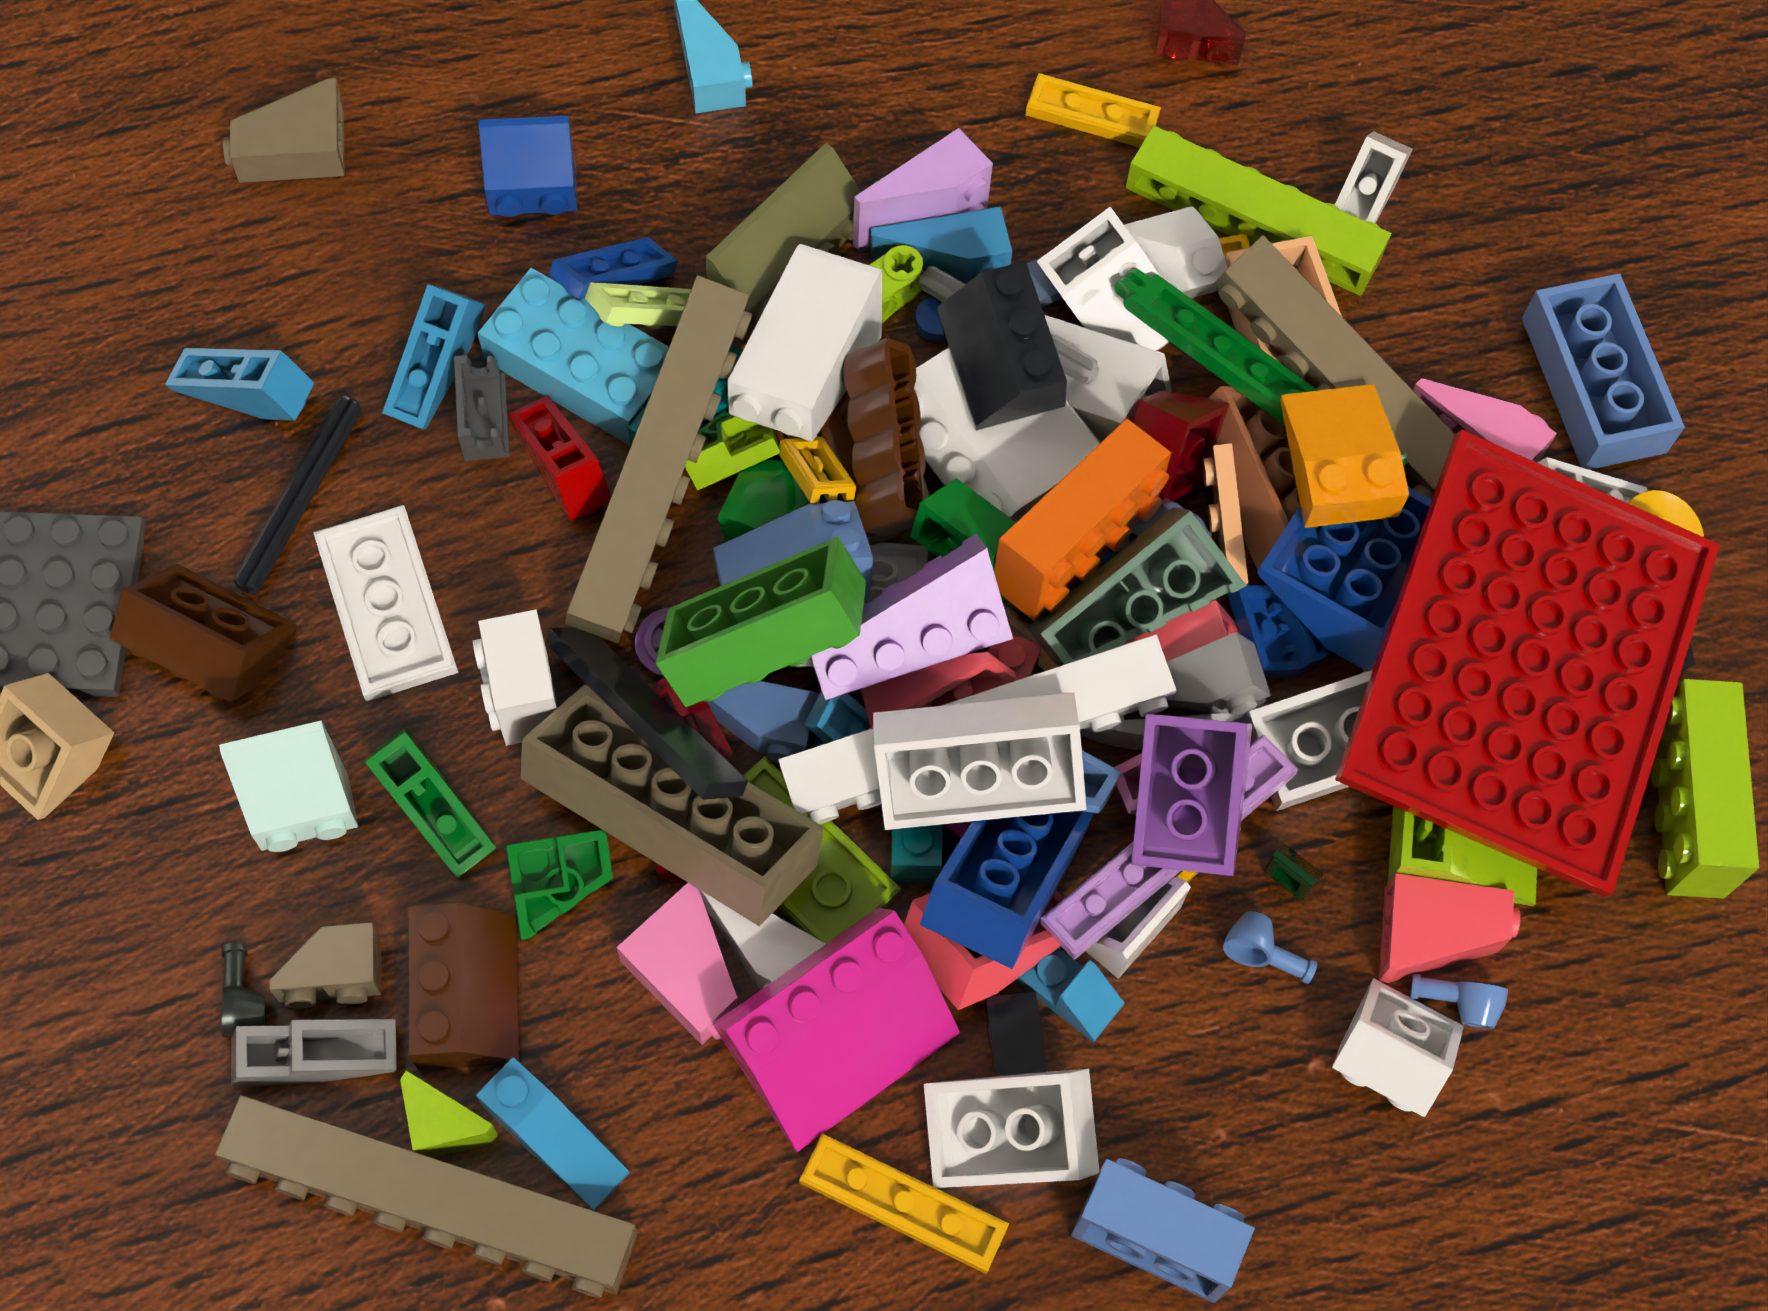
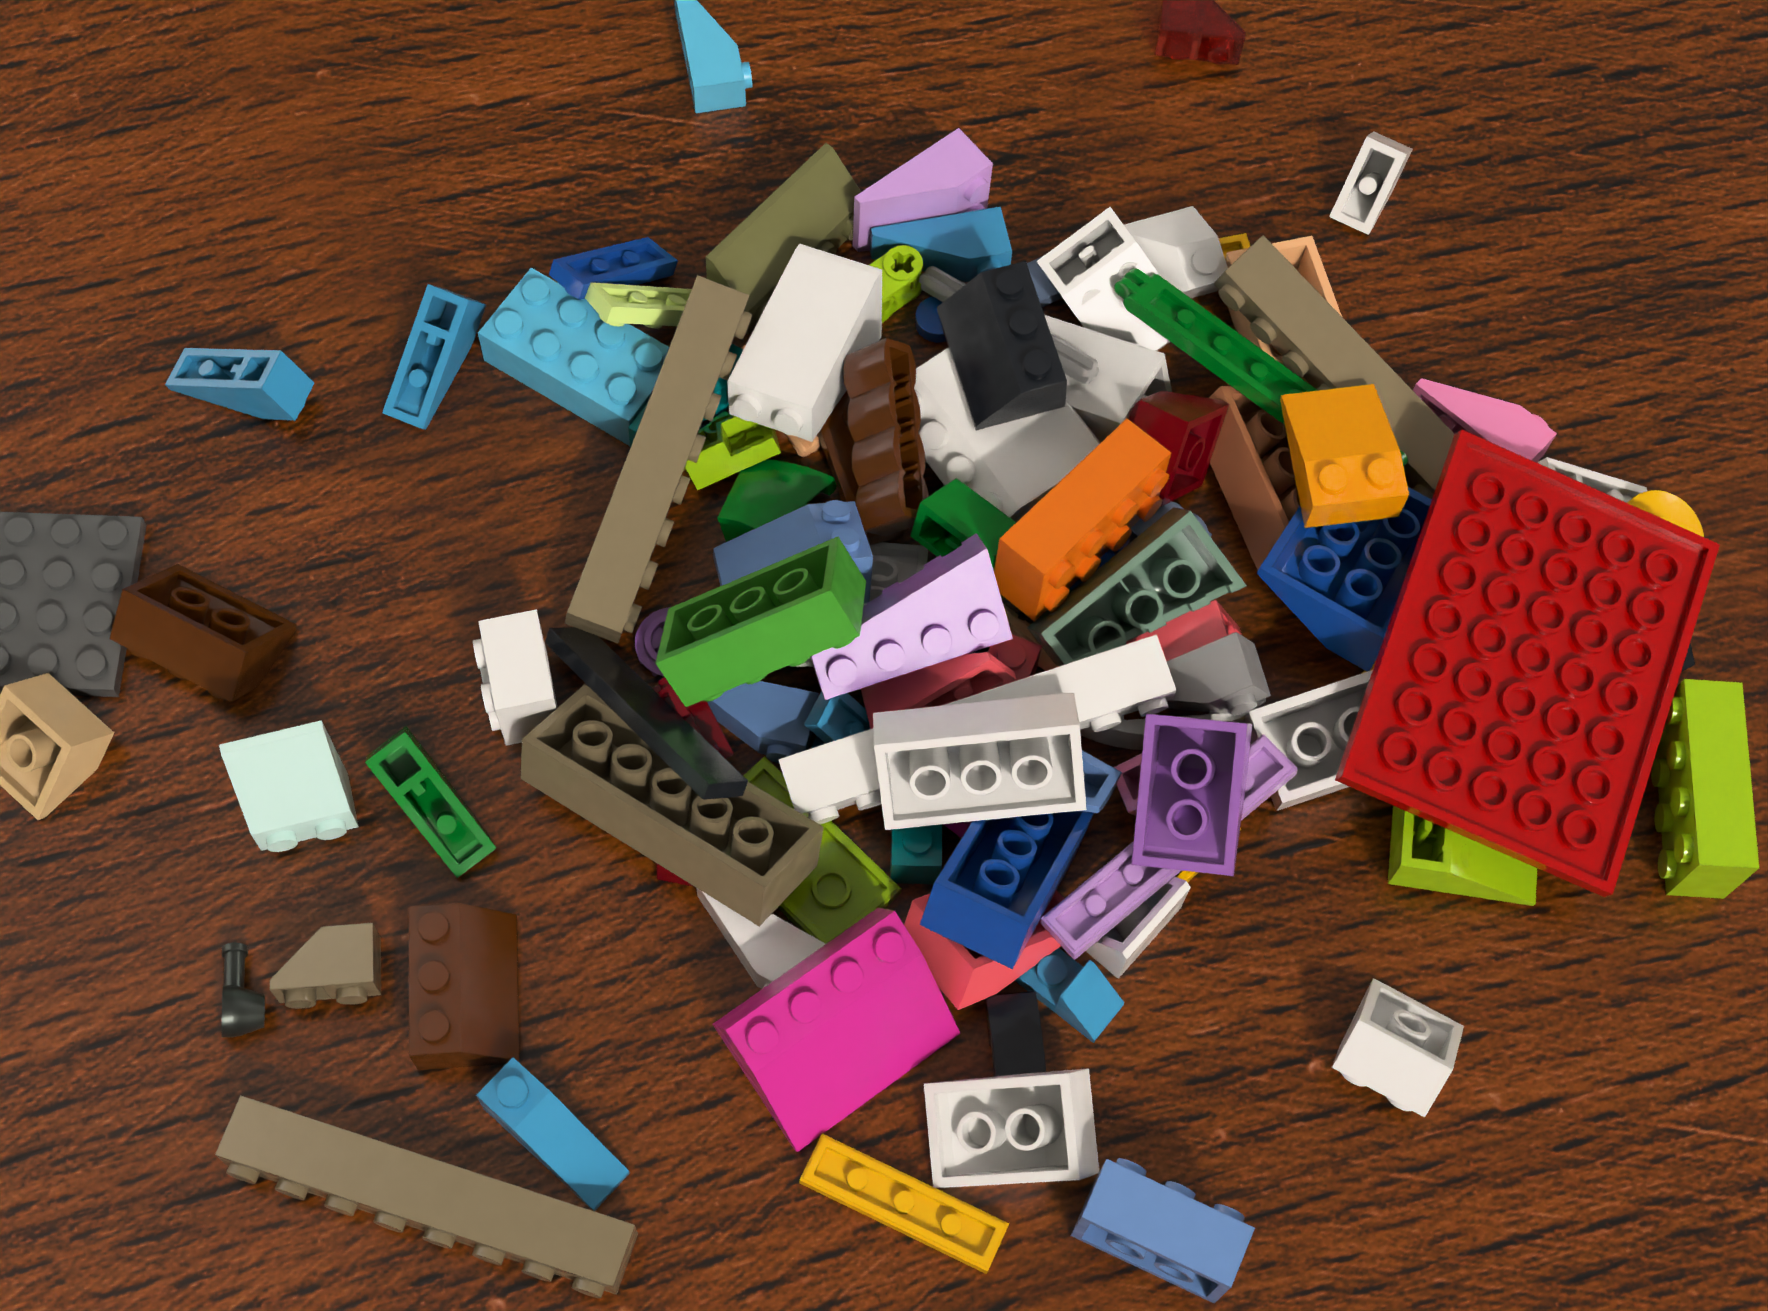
(290, 137): dark tan slope -> none
(297, 495): black axle -> none
(312, 1051): light grey slope -> none
(385, 603): white tile -> none
(440, 1123): lime slope -> none
(481, 410): dark grey hinge -> none
(528, 165): blue slope -> none
(555, 875): green slope -> none
(561, 458): red slope -> none
(682, 963): bright pink slope -> none
(809, 473): yellow tile -> none
(1091, 110): yellow tile -> none
(1225, 512): light nougat plate -> none
(1245, 201): lime brick -> none
(1253, 945): medium blue bar -> none
(1281, 639): blue slope -> none
(1292, 872): dark green slope -> none
(1441, 924): coral slope -> none
(1477, 1003): medium blue bar -> none
(1602, 372): medium blue brick -> none

